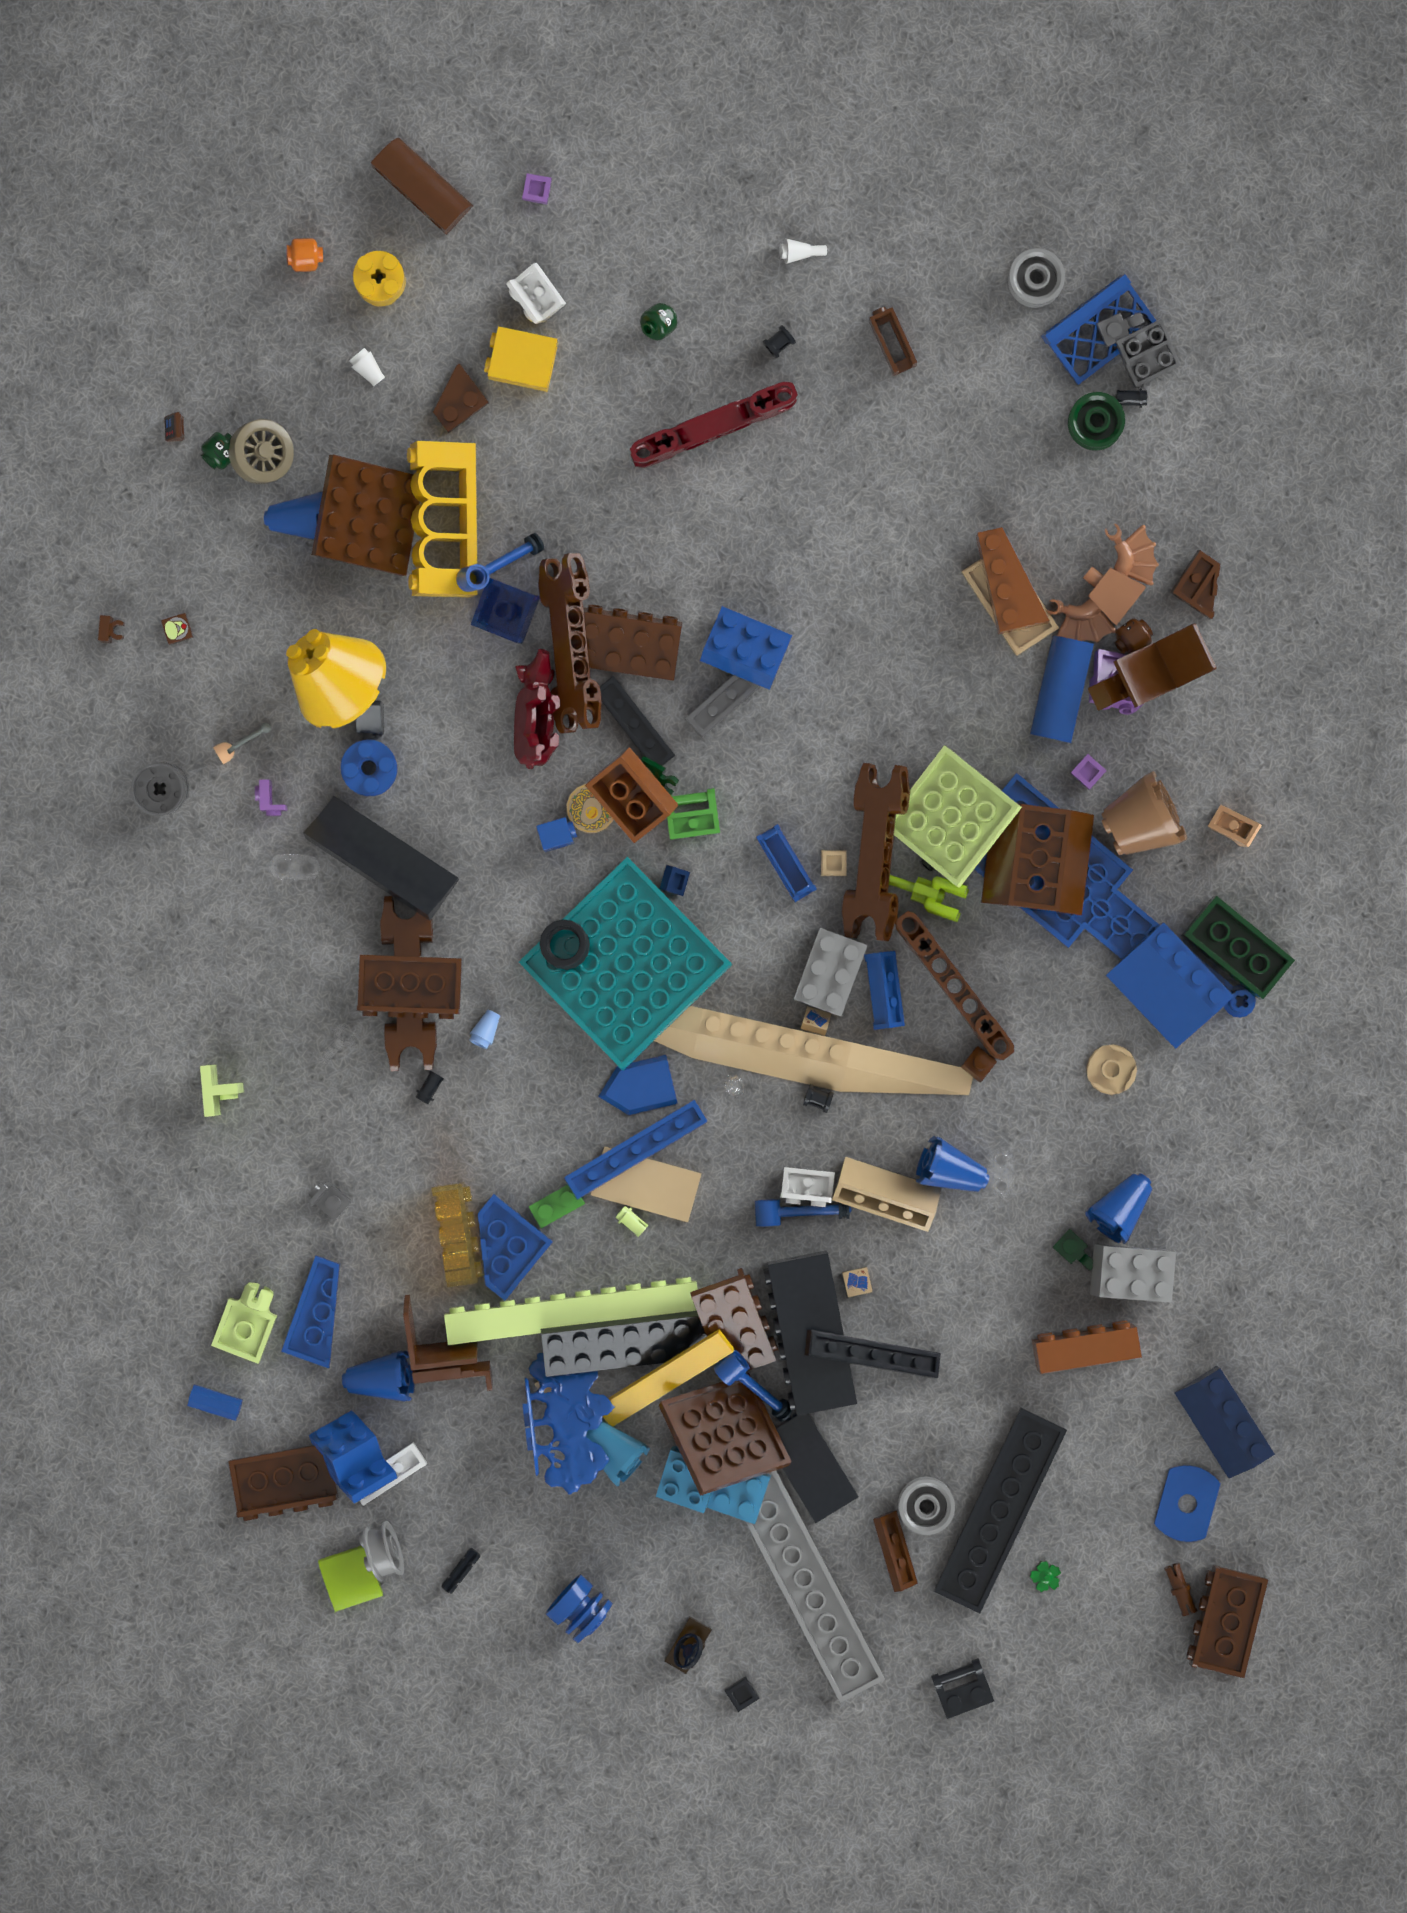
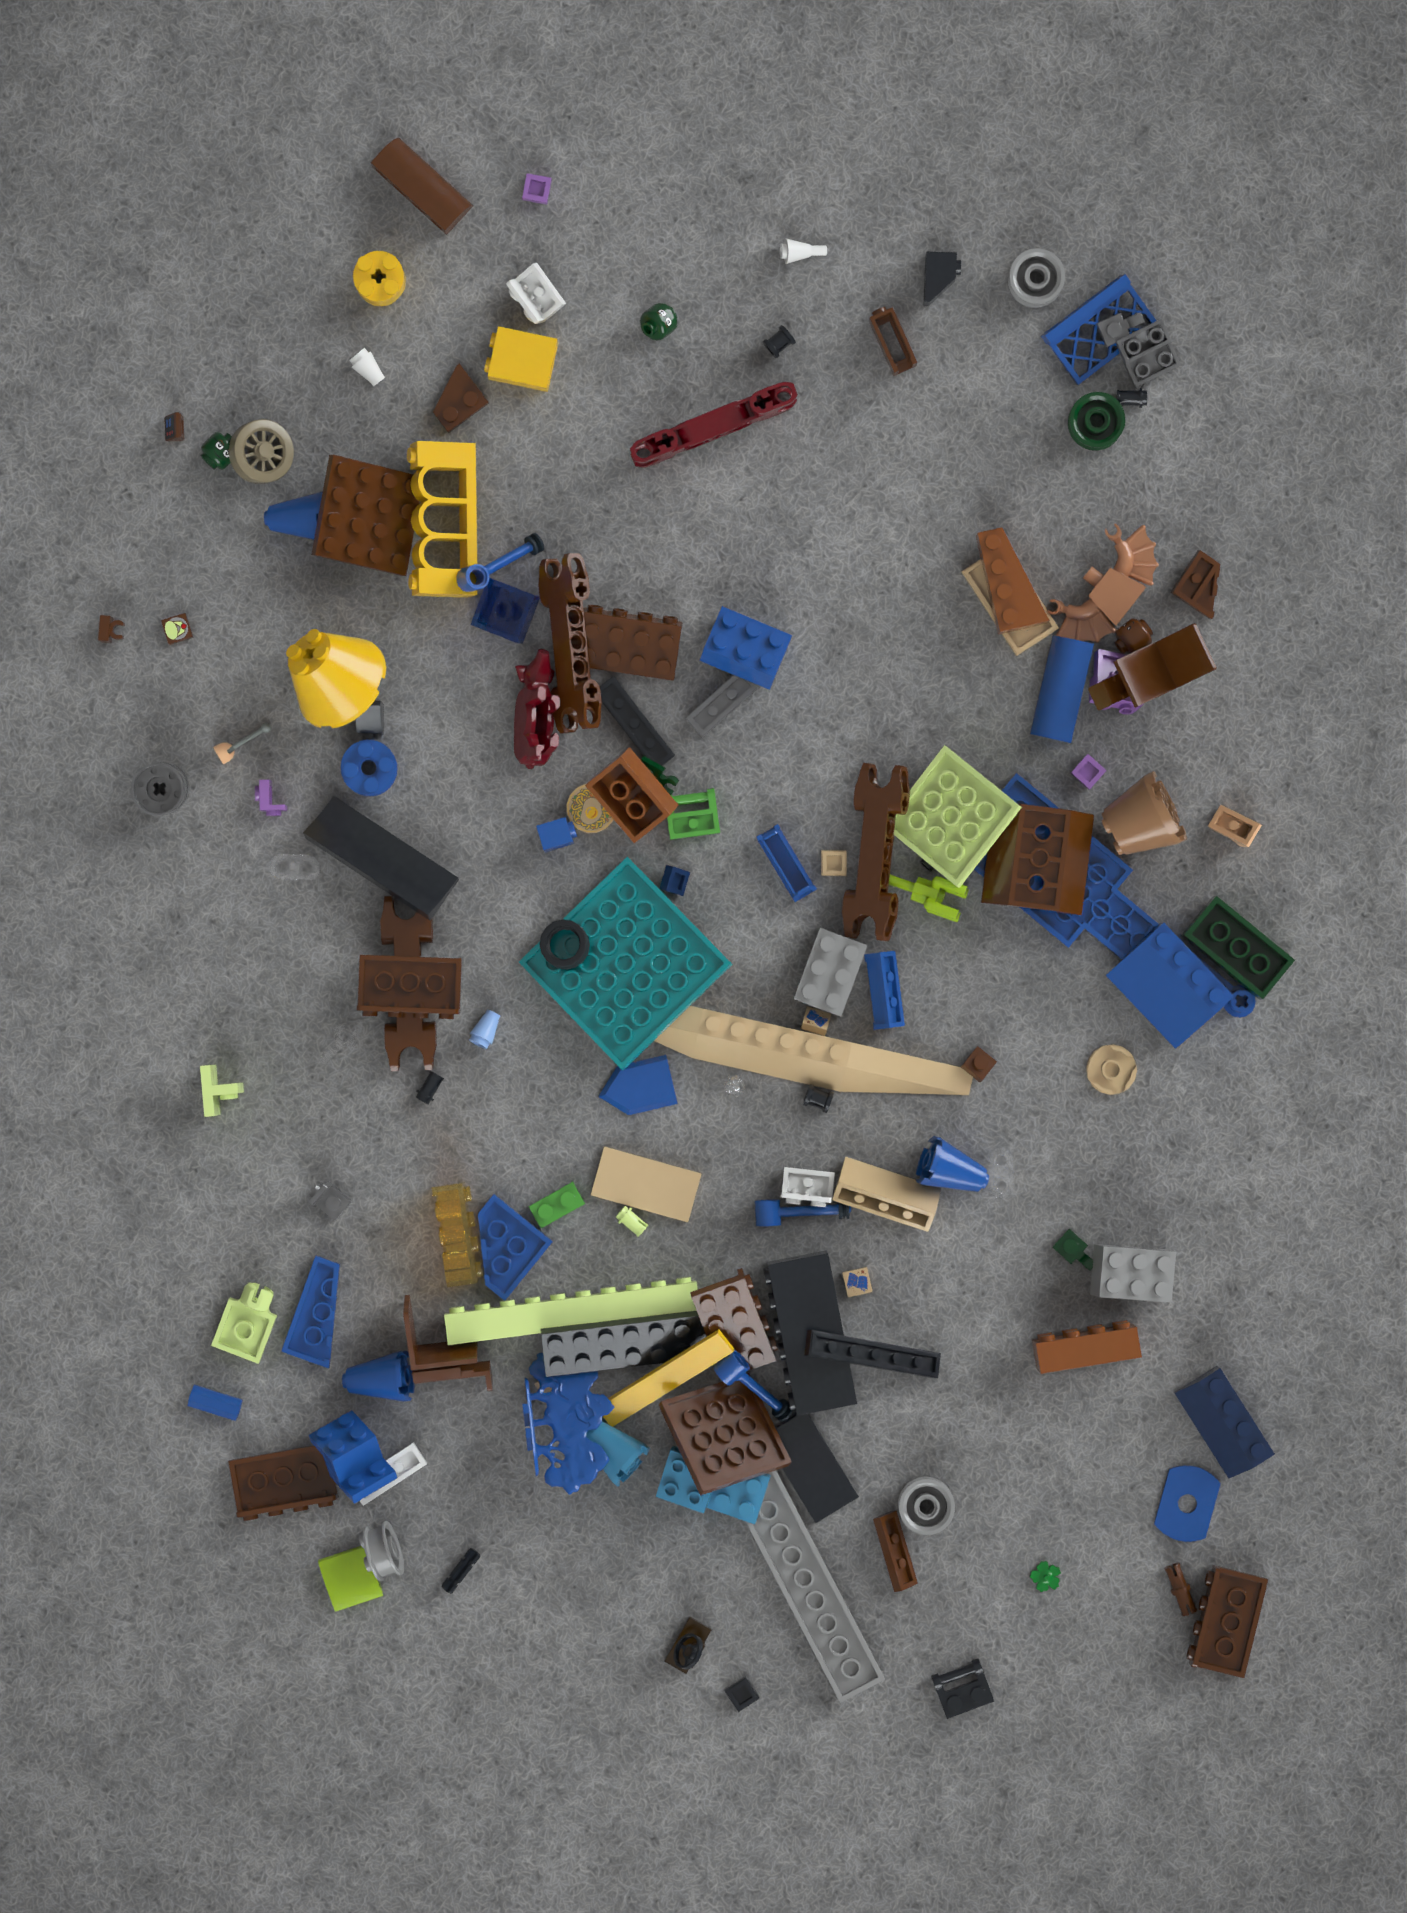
(304, 254): orange head -> none
(579, 1608): blue wheel -> none
(635, 1149): blue plate -> none
(939, 274): none -> black slope
(981, 1013): reddish brown piece -> none
(1000, 1510): black plate -> none
(1121, 1208): blue cone -> none

